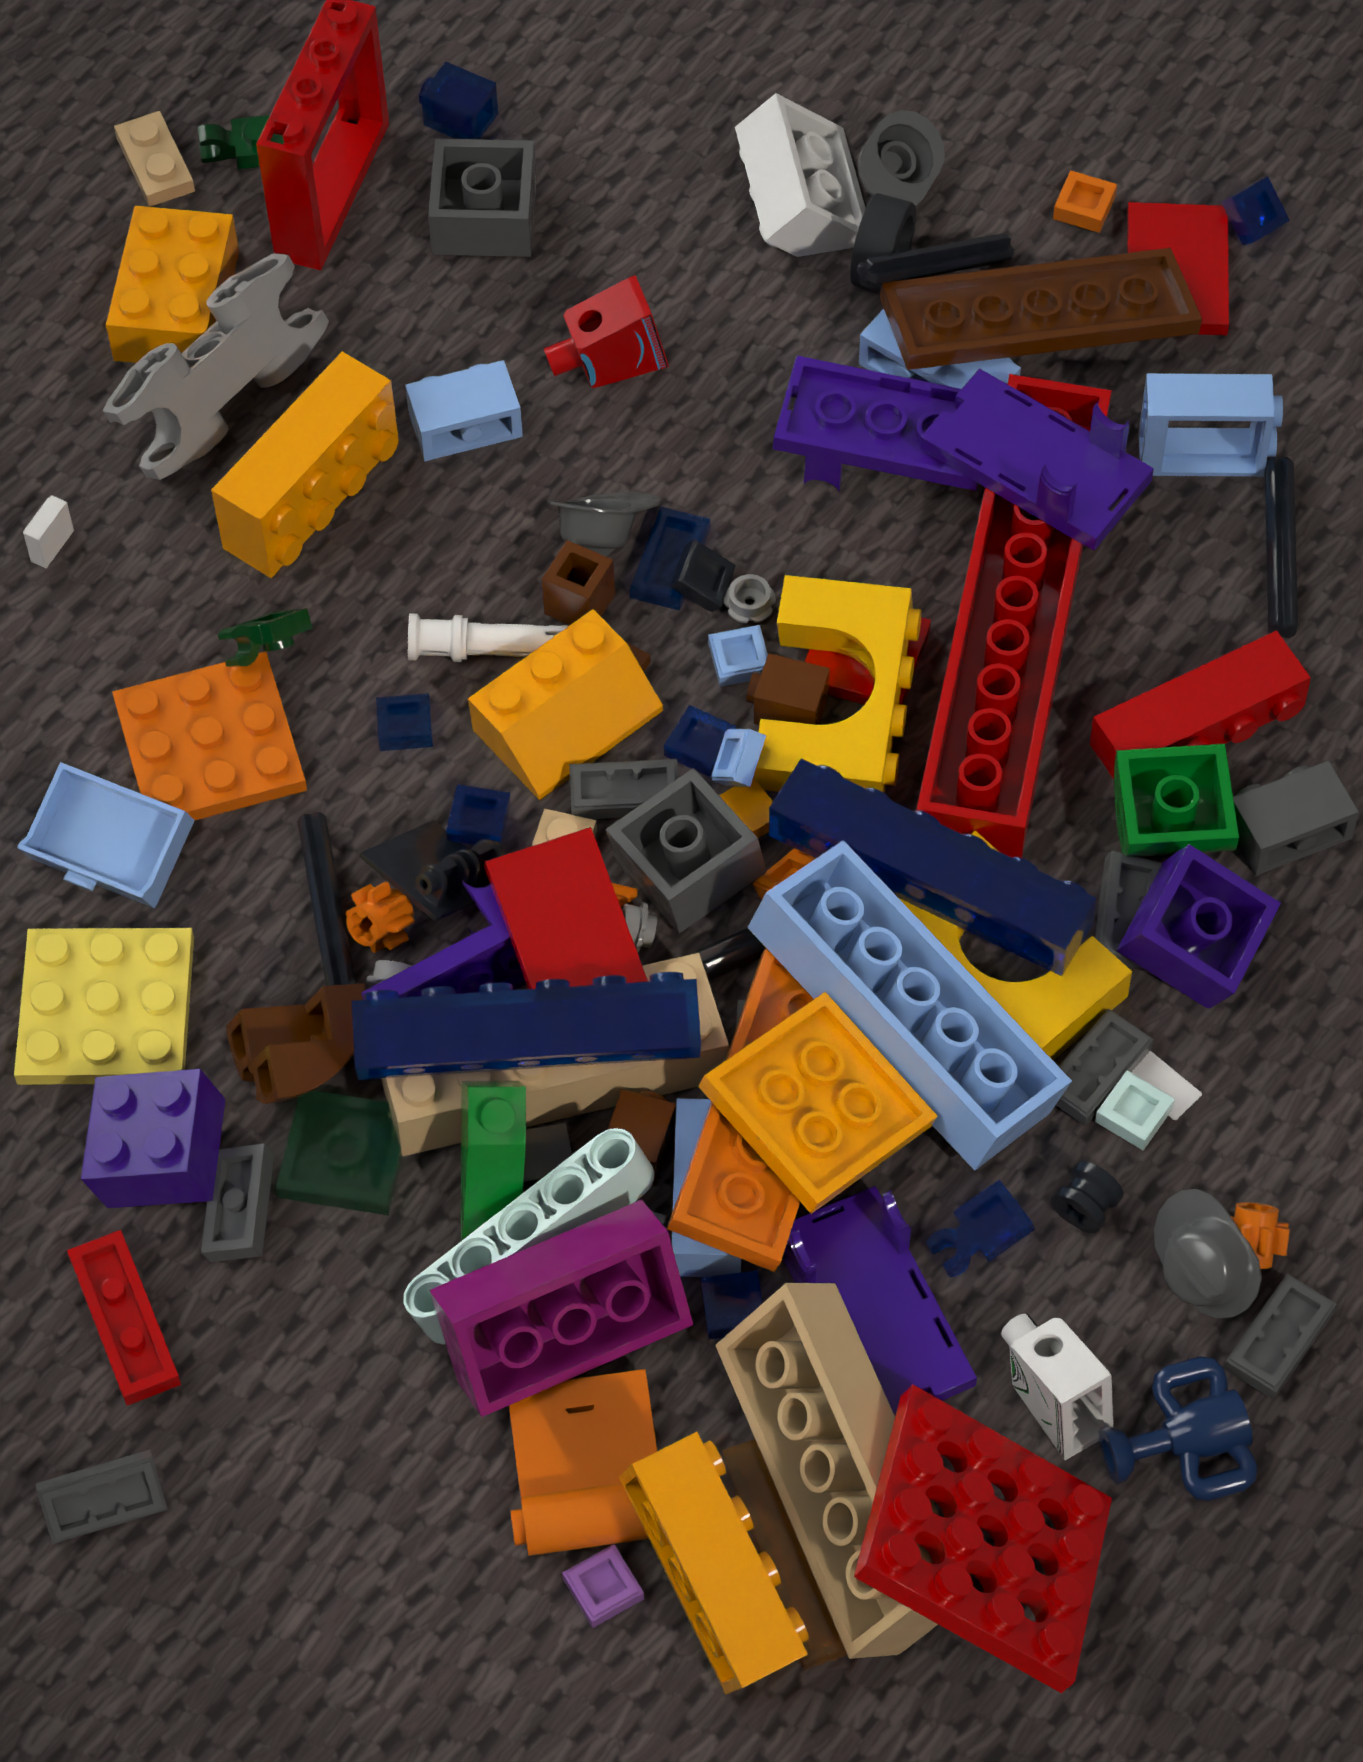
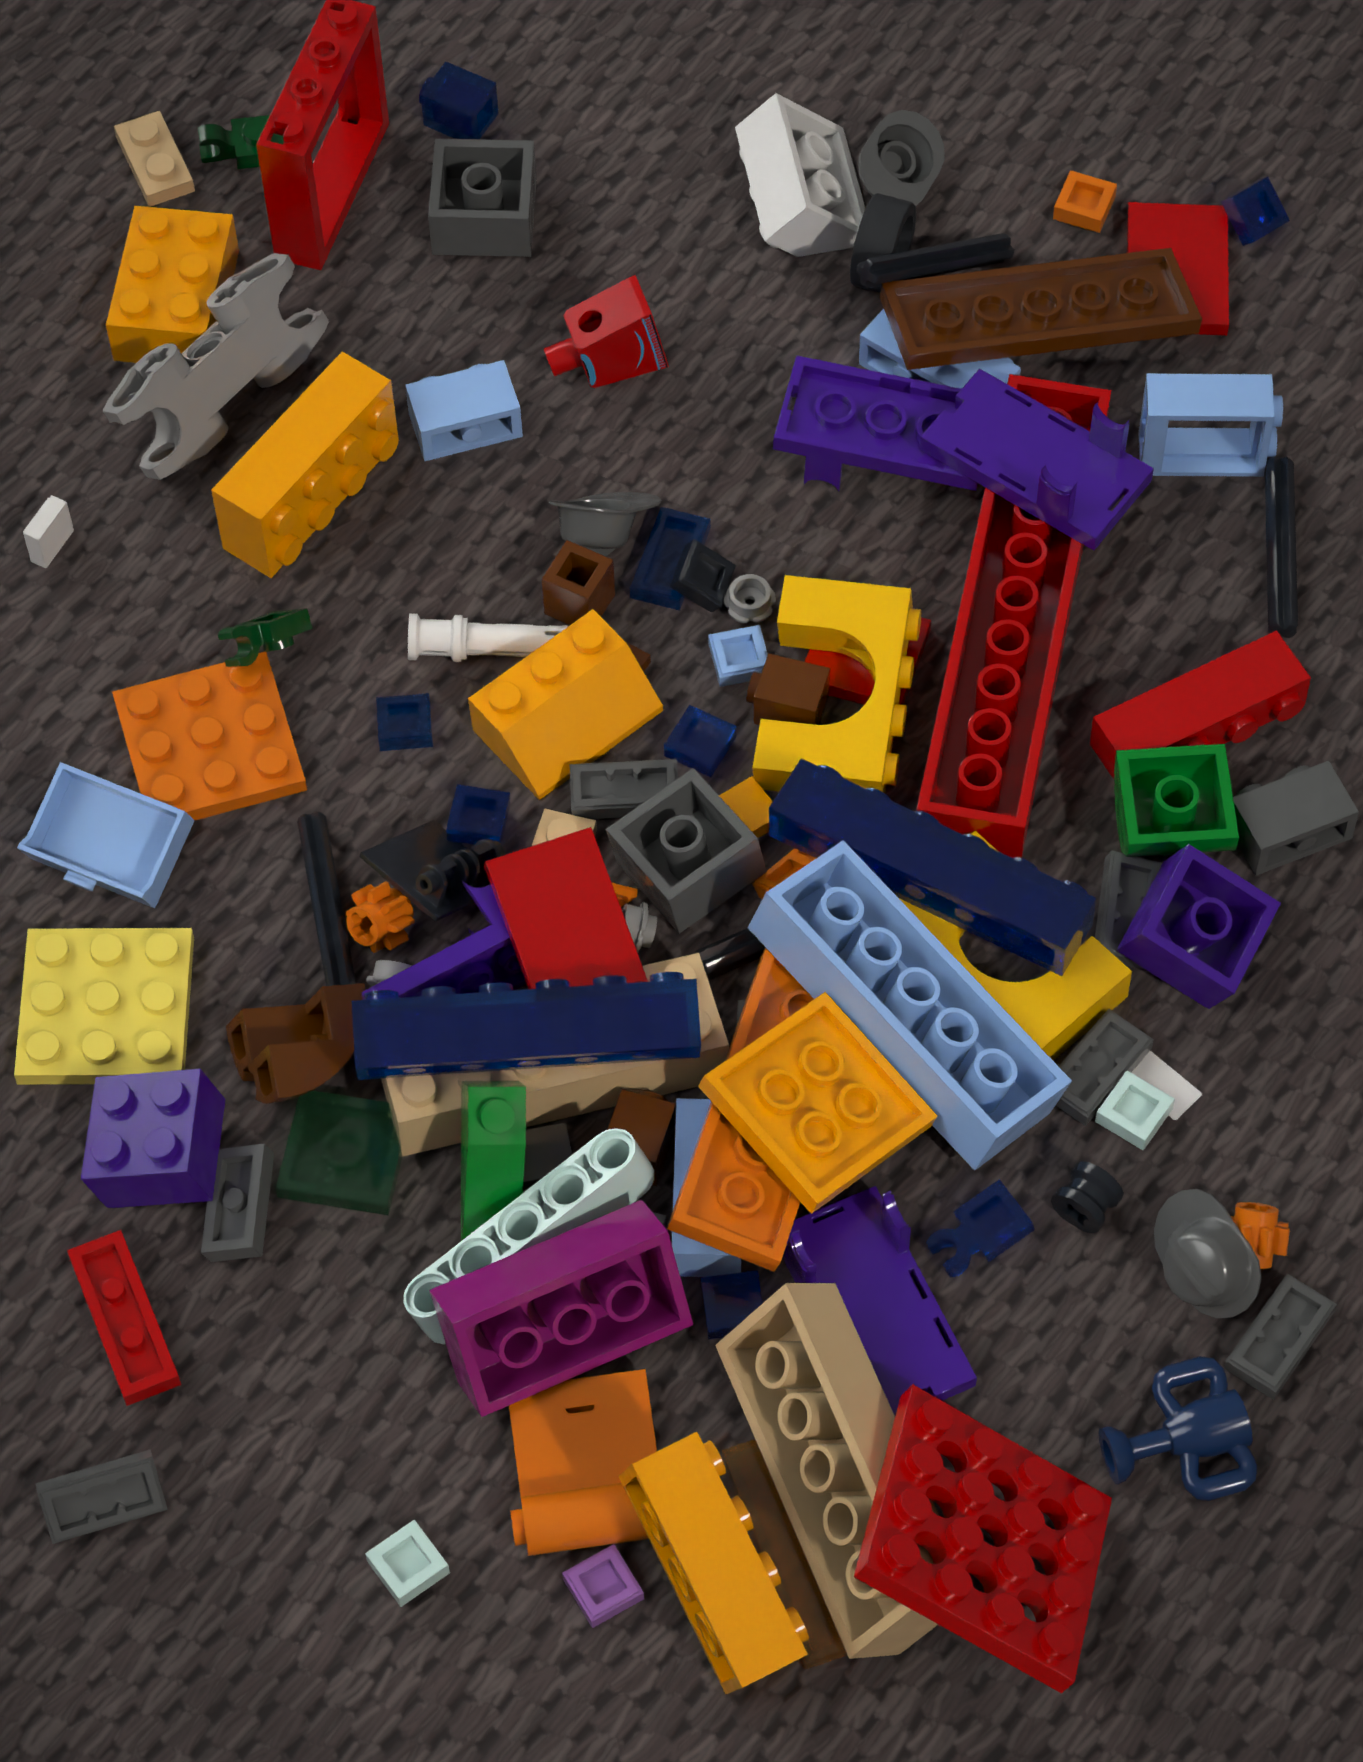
(407, 1563): none -> light aqua plate
(738, 757): light blue tile -> none
(1059, 1382): white torso -> none

